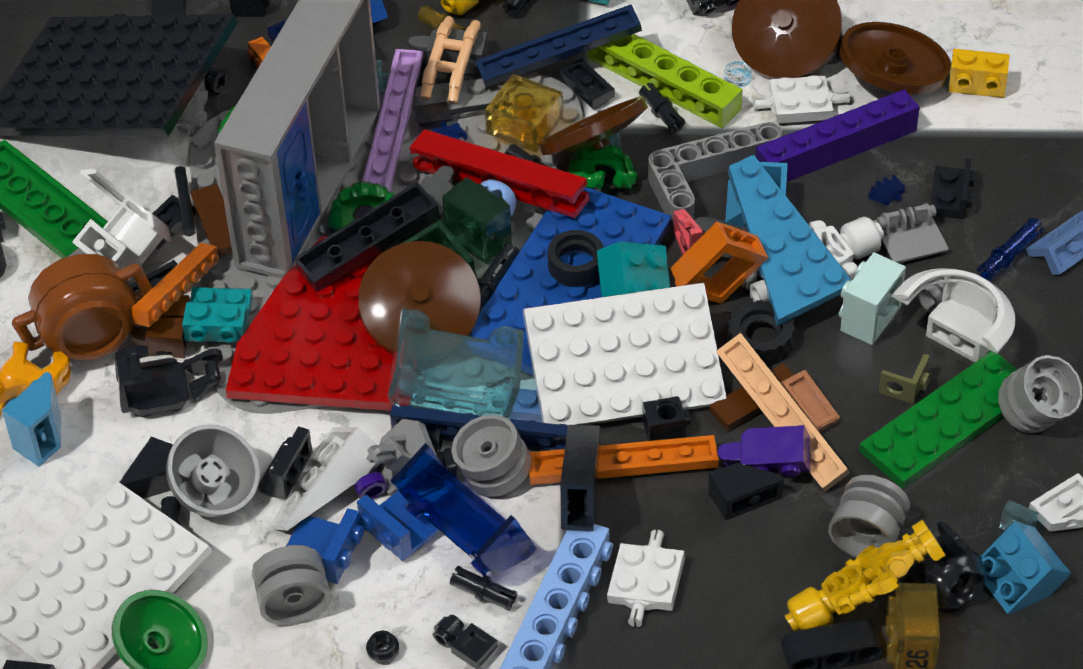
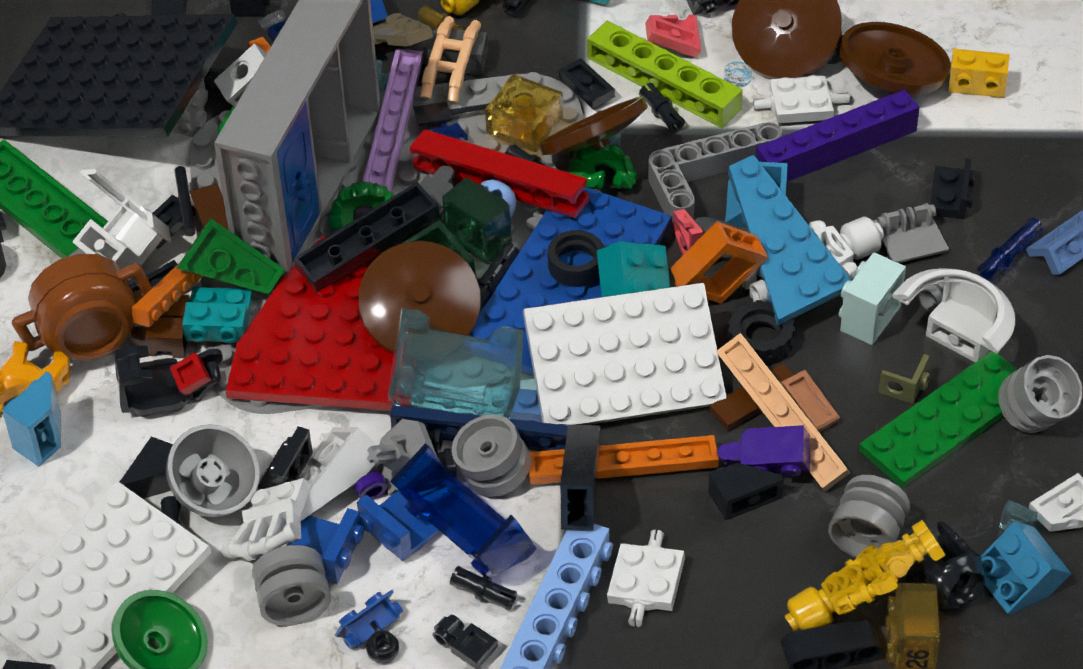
(190, 374): none -> red plate
(230, 259): none -> green wing
(239, 74): none -> white brick
(266, 520): none -> white plate
(272, 19): none -> clear tile
(378, 610): none -> blue hinge
(401, 31): none -> dark tan wing
(558, 45): dark blue plate -> none
(665, 419): black brick -> none
(674, 33): none -> coral wing
(887, 191): clear blue piece -> none

